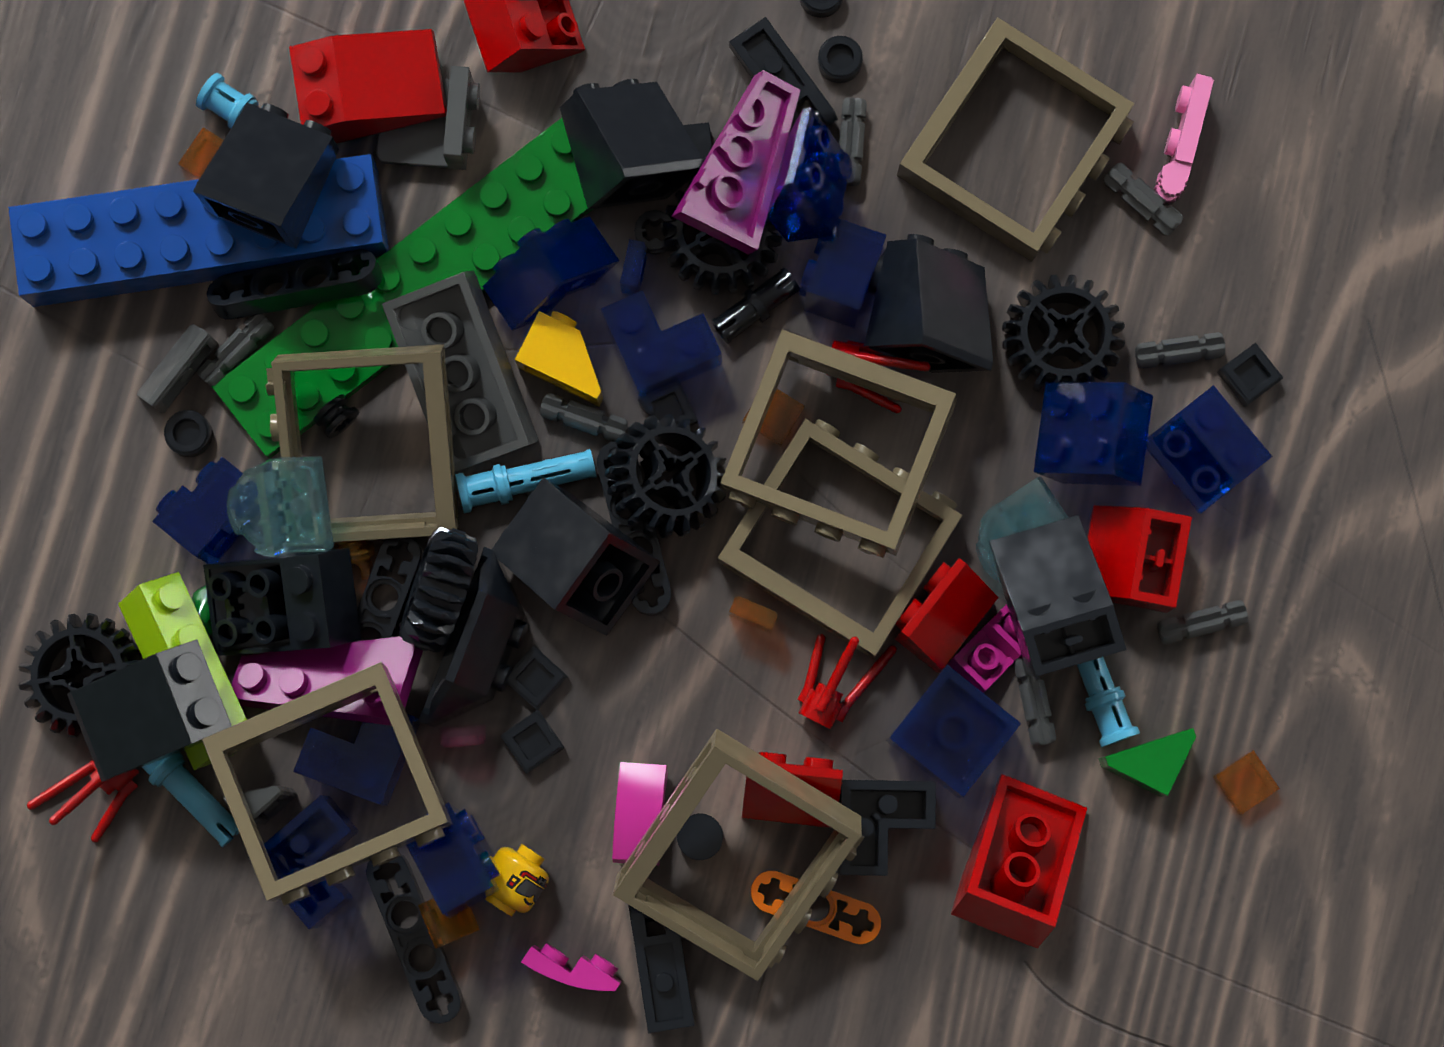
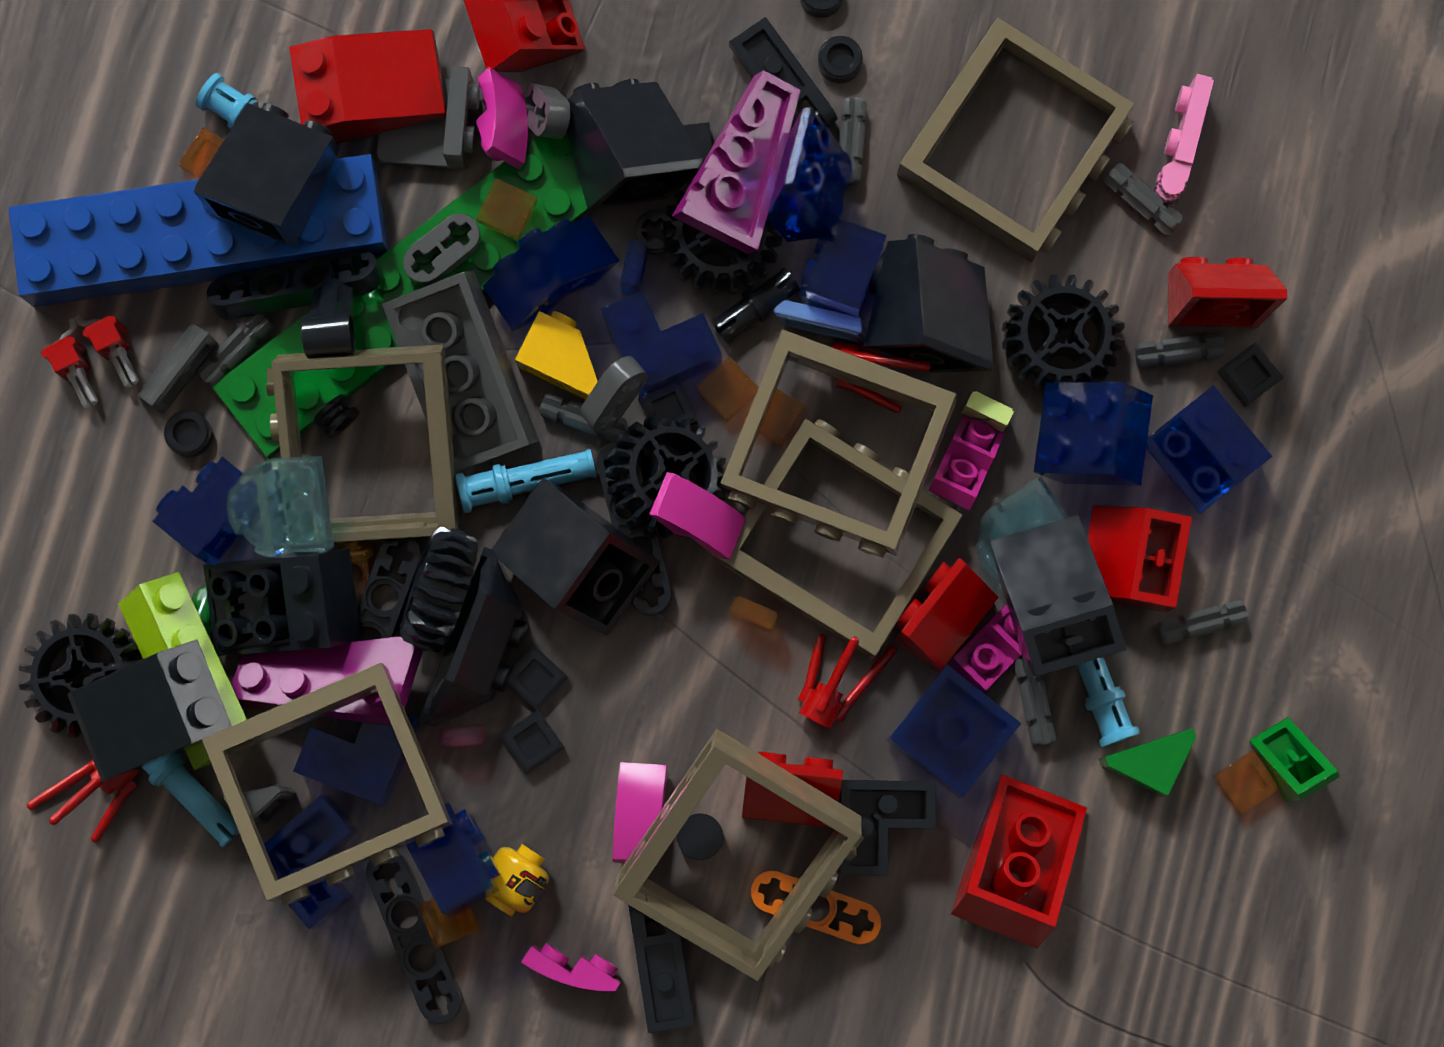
(69, 359): none -> red piece
(330, 323): none -> black piece
(435, 241): none -> dark grey beam
(505, 120): none -> dark pink slope
(507, 209): none -> clear orange tile
(547, 111): none -> dark grey beam
(613, 393): none -> dark grey beam
(698, 515): none -> dark pink slope
(728, 389): none -> clear orange tile
(821, 321): none -> medium blue tile
(966, 462): none -> dark pink slope
(988, 410): none -> yellowish green tile
(1222, 293): none -> red slope
(1293, 761): none -> green slope

